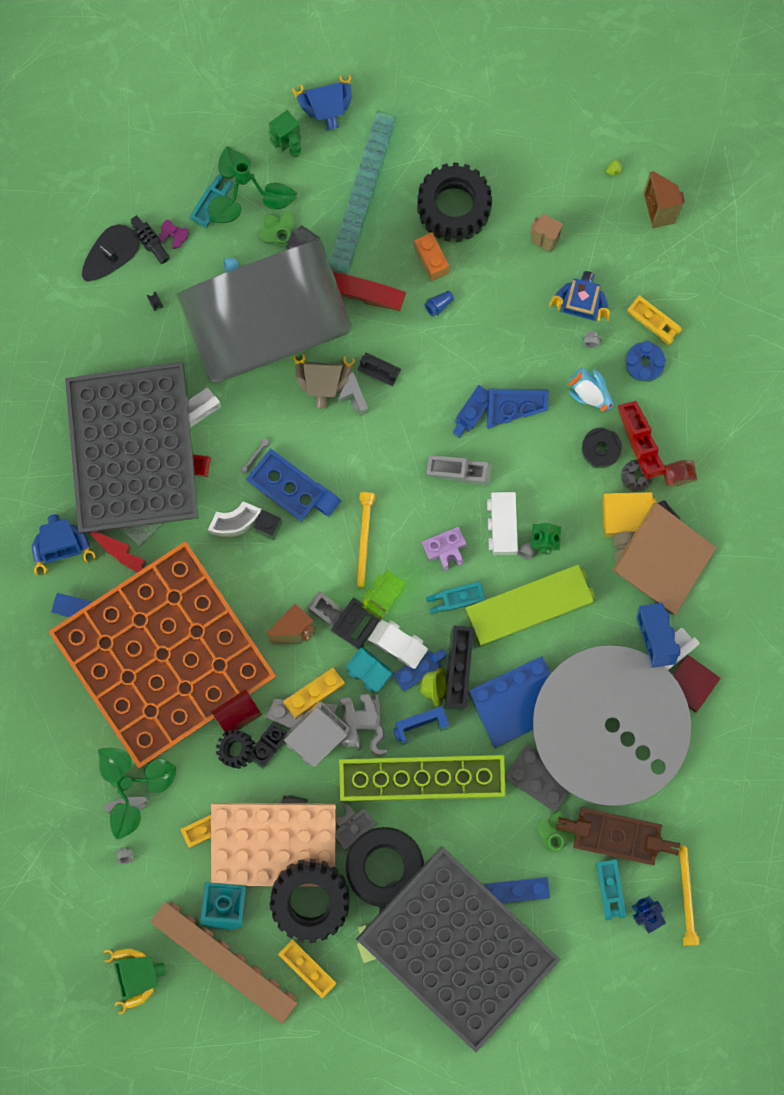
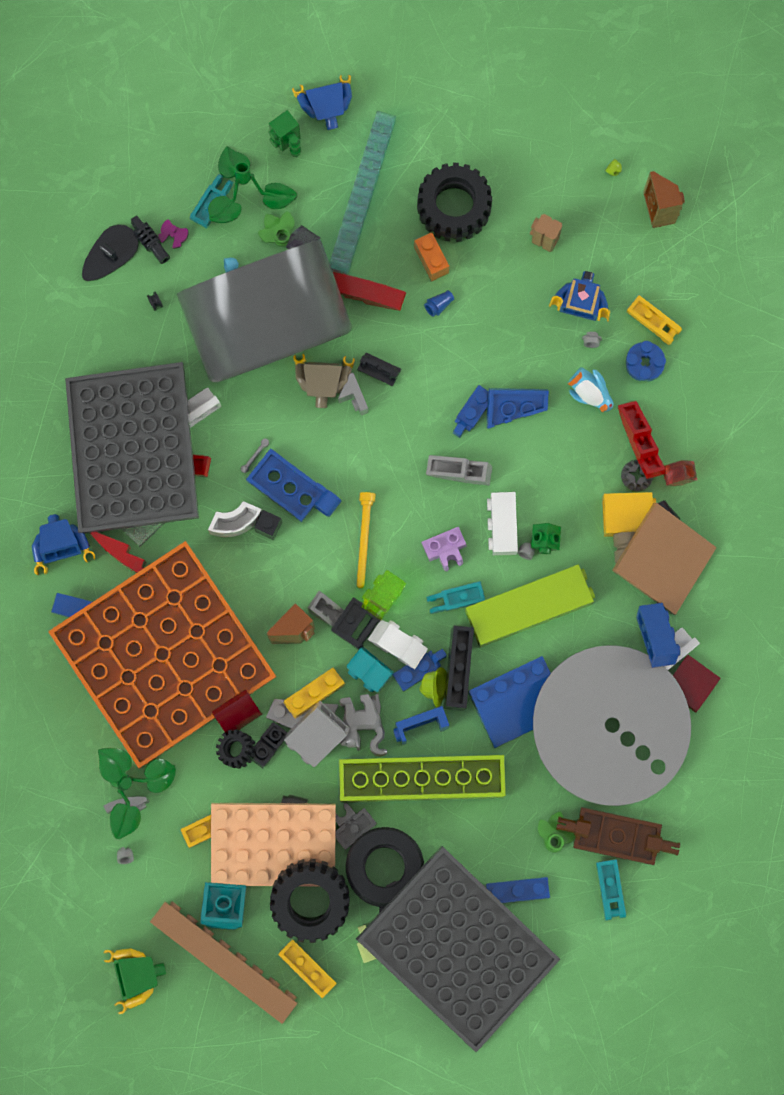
(534, 779): dark grey plate -> none
(605, 437): black plate -> none
(648, 914): clear blue brick -> none
(691, 936): yellow piece -> none

